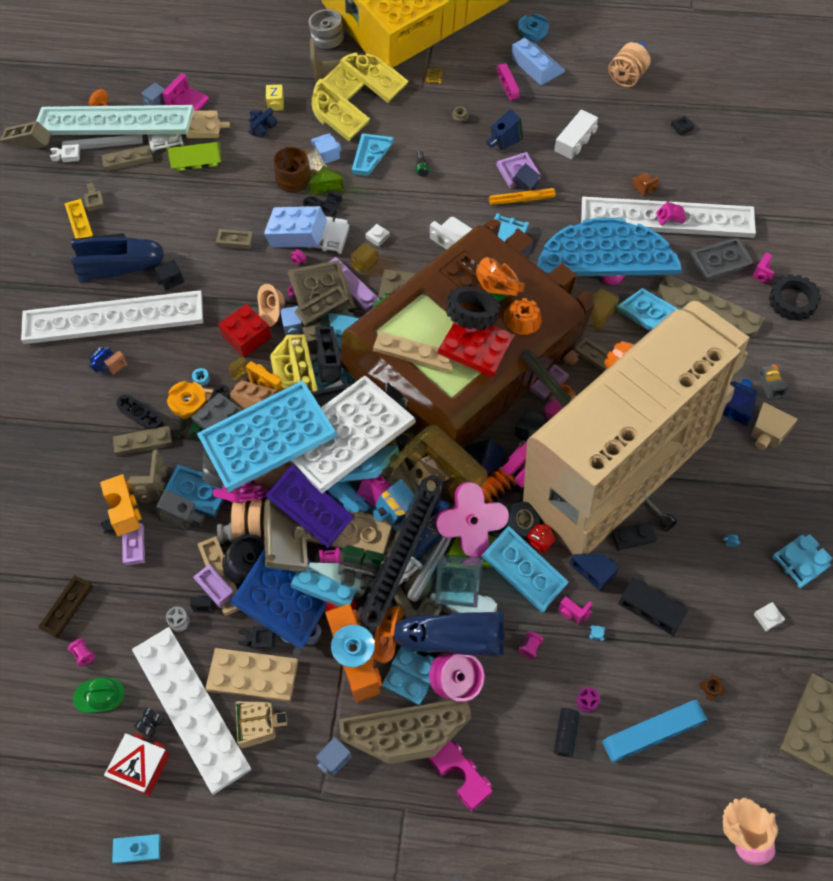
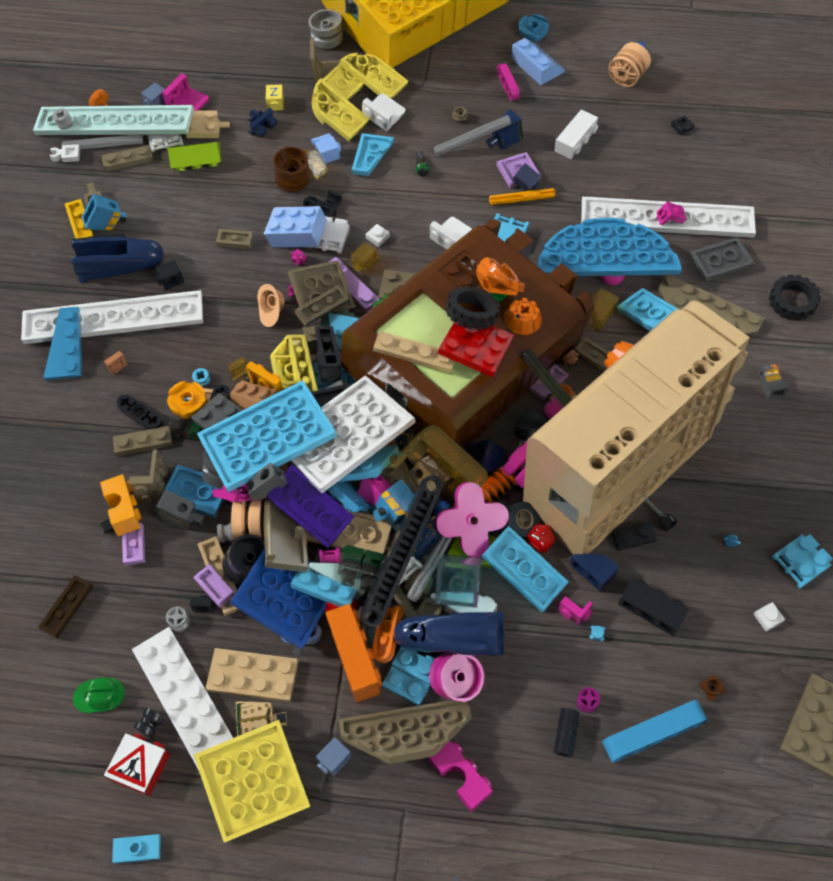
(27, 135): dark tan slope -> none
(63, 119): none -> light grey wheel
(65, 350): none -> dark azure wing
(81, 652): dark pink bush -> none
(98, 357): clear blue head -> none
(102, 214): none -> dark azure torso
(245, 330): red brick -> none
(251, 781): none -> light yellow plate
(260, 637): black plate -> none
(265, 481): none -> dark grey leg
(291, 323): light blue brick -> none
(325, 180): clear neon green slope -> none
(350, 636): medium azure dish -> none
(383, 111): none -> white bracket
(434, 76): clear yellow tile -> none
(472, 135): none -> light grey axle
(530, 645): dark pink bush -> none
(645, 183): dark orange bracket -> none
(742, 402): clear blue torso -> none
(751, 831): light nougat hair -> none
(763, 270): dark pink bracket -> none
(771, 426): tan torso -> none

